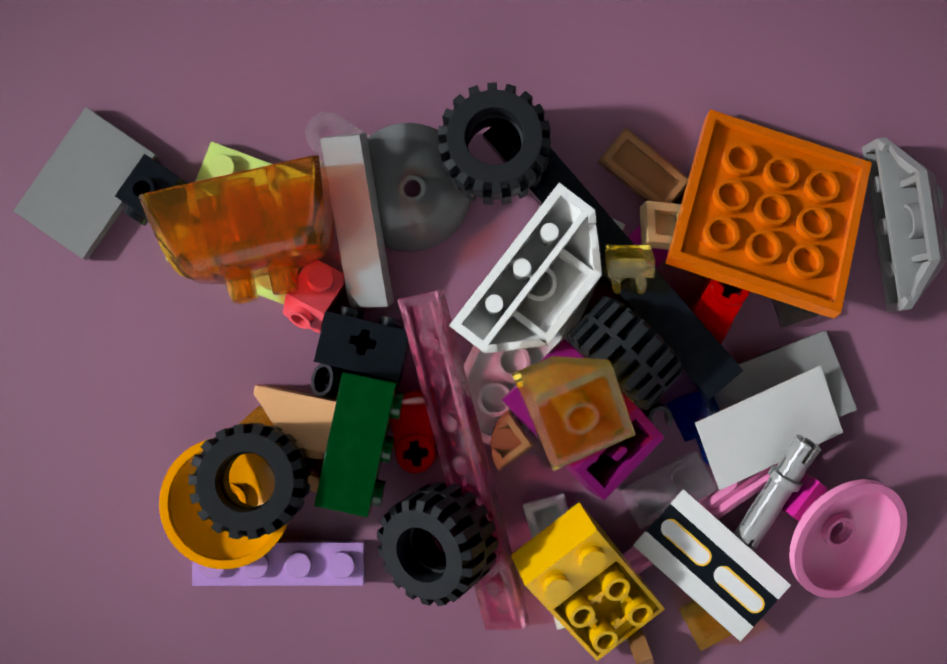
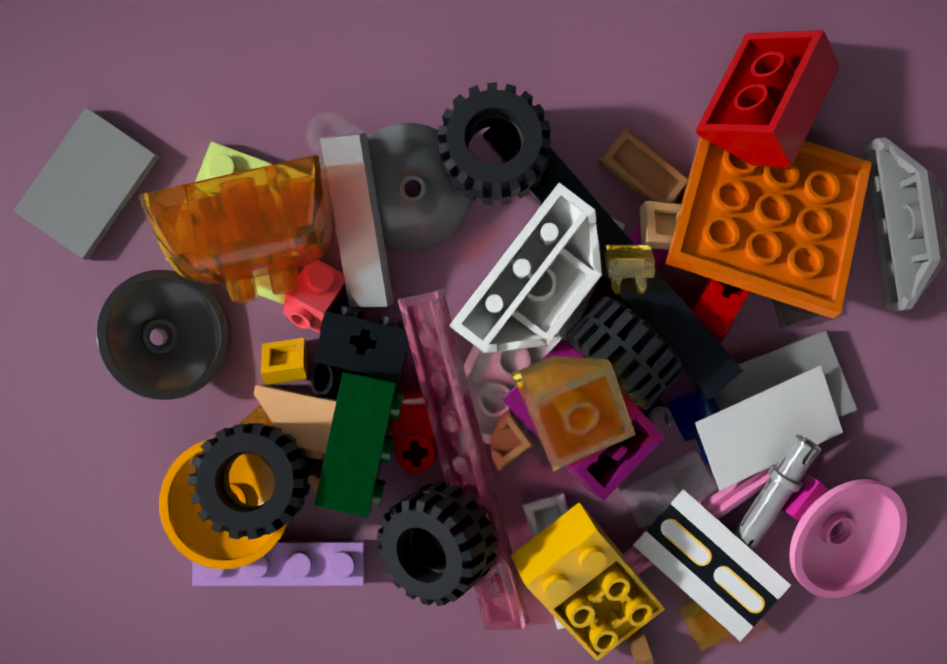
(145, 178): black brick -> none
(191, 329): none -> dark grey dish
(284, 361): none -> yellow plate
(770, 96): none -> red slope

